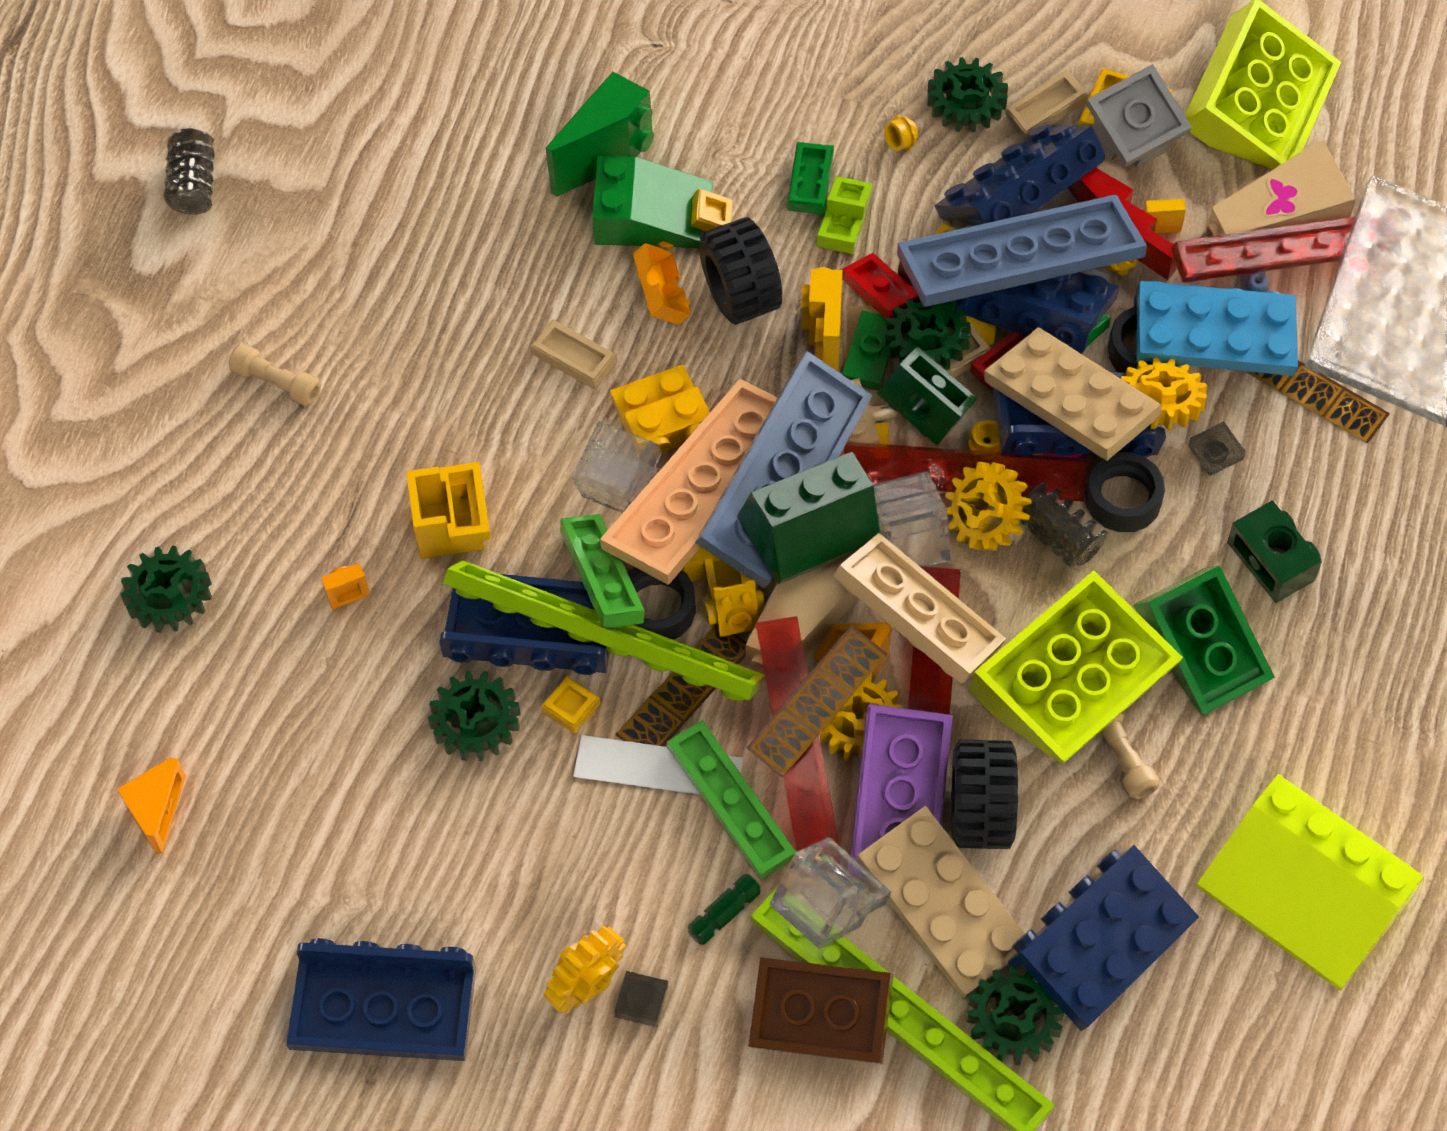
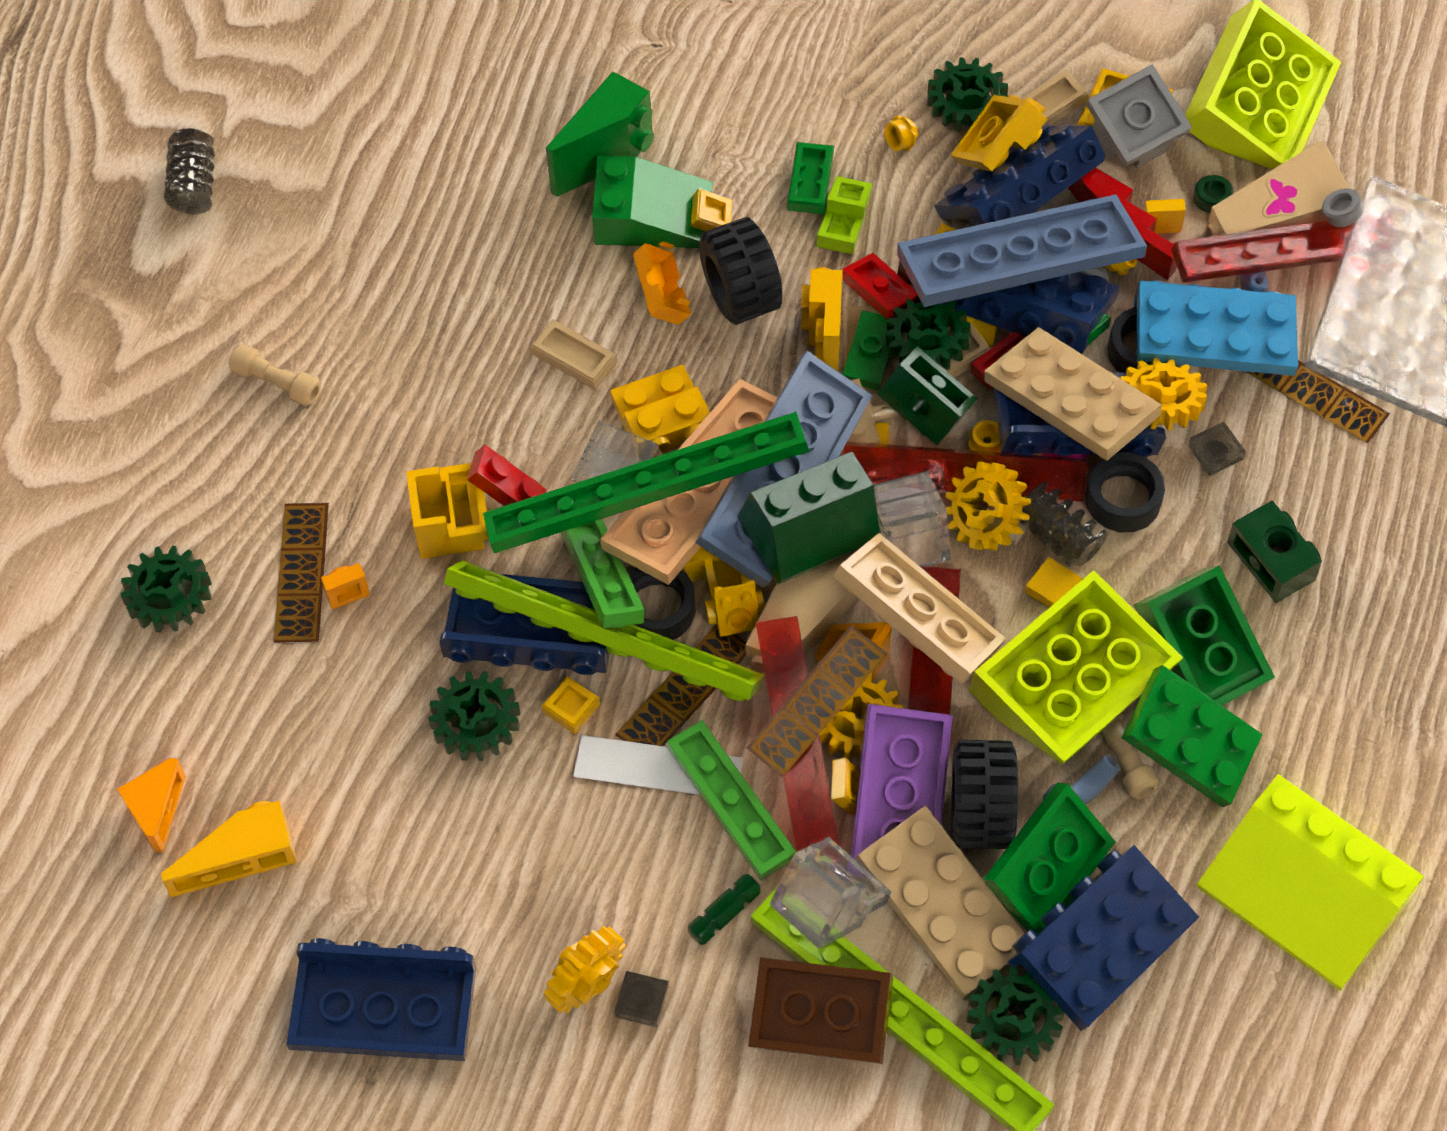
(240, 847): none -> yellow slope
(301, 573): none -> sticker
(501, 478): none -> red plate
(645, 482): none -> green plate
(844, 784): none -> yellow tile
(1000, 125): none -> yellow plate
(1049, 857): none -> green plate
(1051, 582): none -> yellow tile
(1094, 780): none -> sand blue arm
(1192, 736): none -> green plate
(1211, 191): none -> dark green tile
(1343, 207): none -> light grey tile

